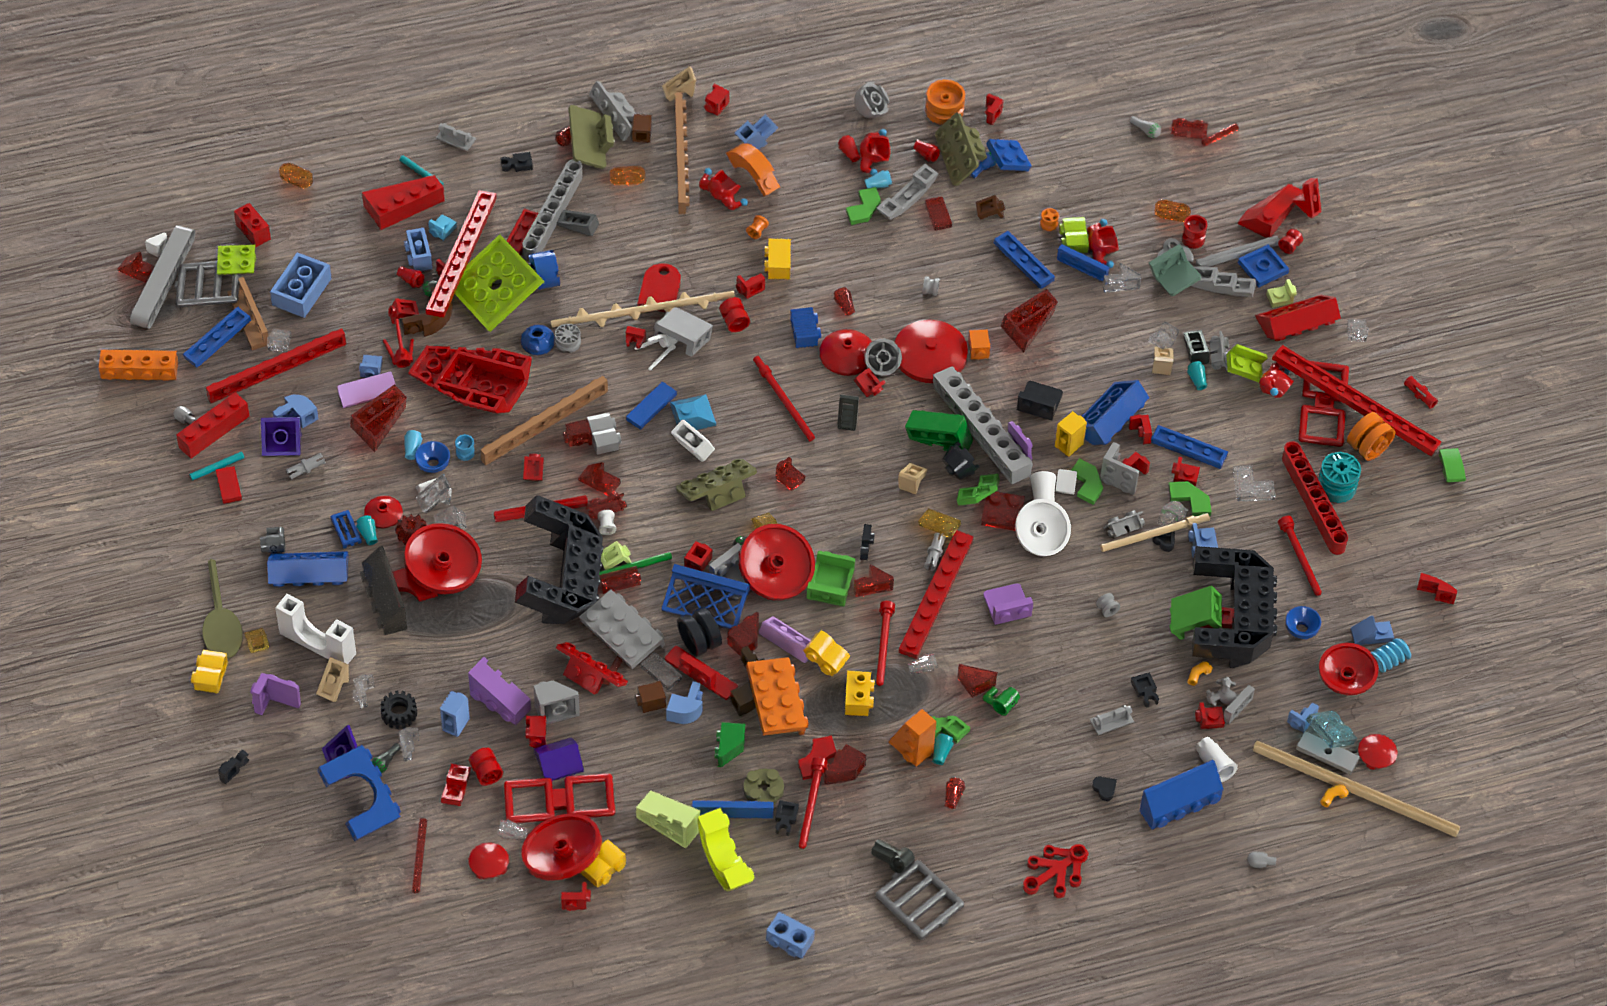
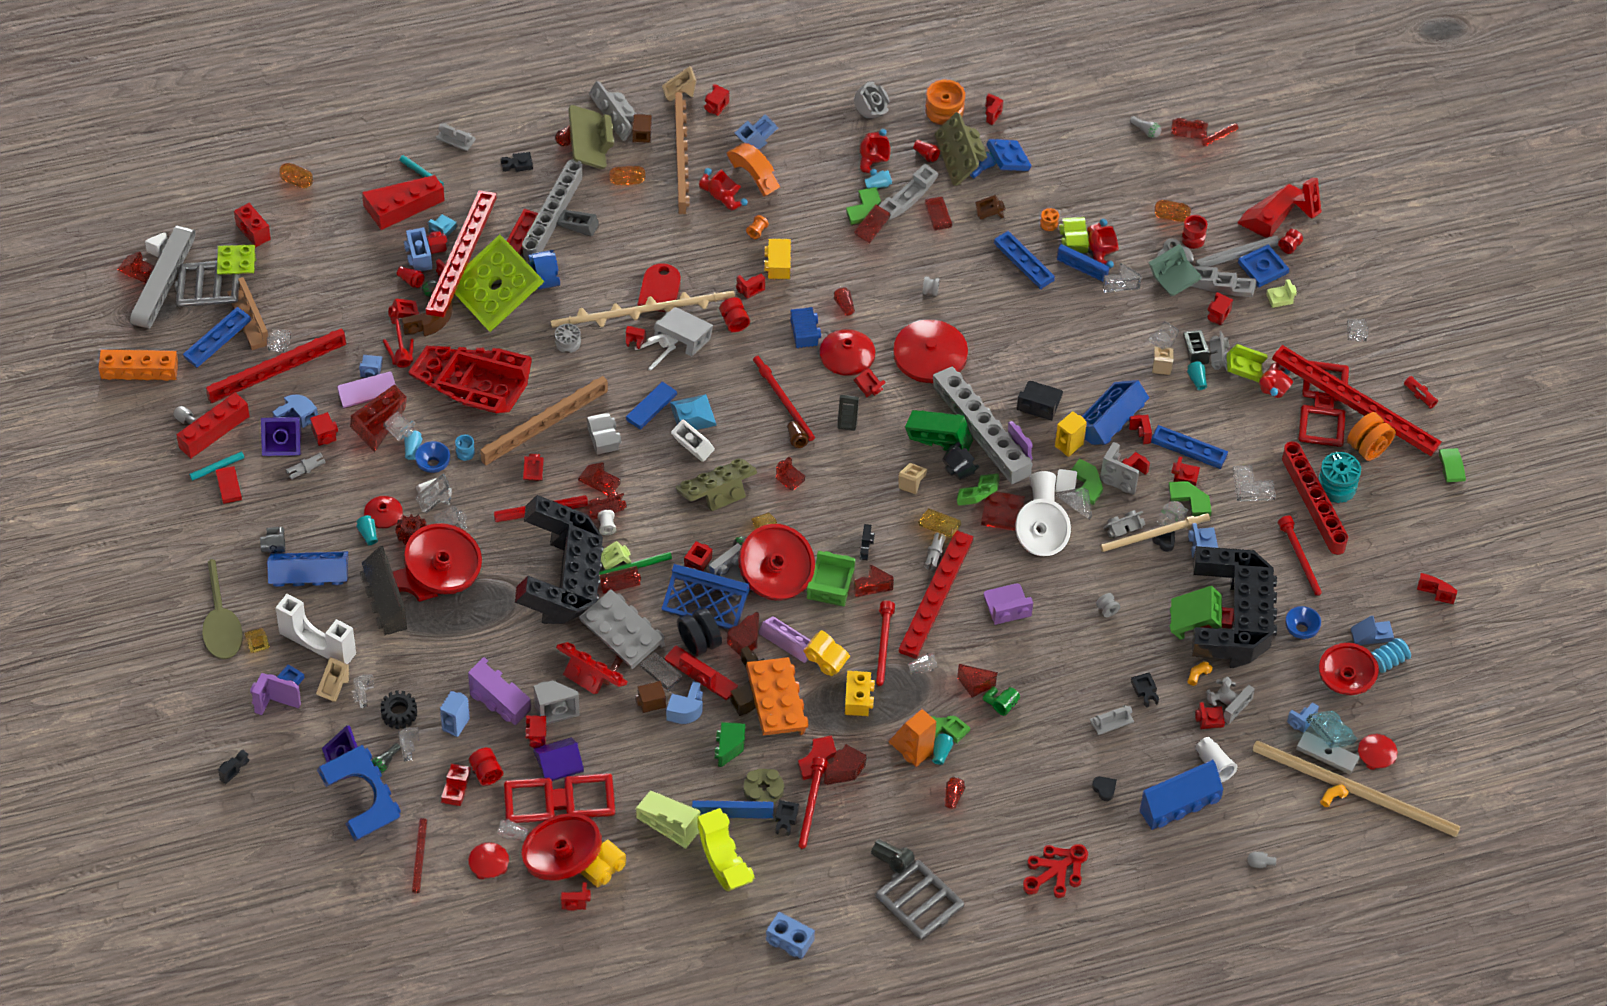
(210, 671): yellow brick -> none
(291, 674): none -> blue tile
(300, 285): medium blue brick -> none
(323, 429): none -> red brick
(350, 541): blue tile -> none
(399, 426): none -> clear bracket
(437, 242): none -> red bracket
(537, 345): blue piece -> none
(577, 433): clear red brick -> none
(797, 435): none -> reddish brown cone
(849, 148): red cone -> none
(872, 223): none -> clear red plate
(882, 357): light grey cylinder -> none
(979, 344): orange brick -> none
(1029, 318): clear red wedge -> none
(1077, 499): none -> clear slope
(1219, 308): none -> red brick
(1299, 316): red slope -> none

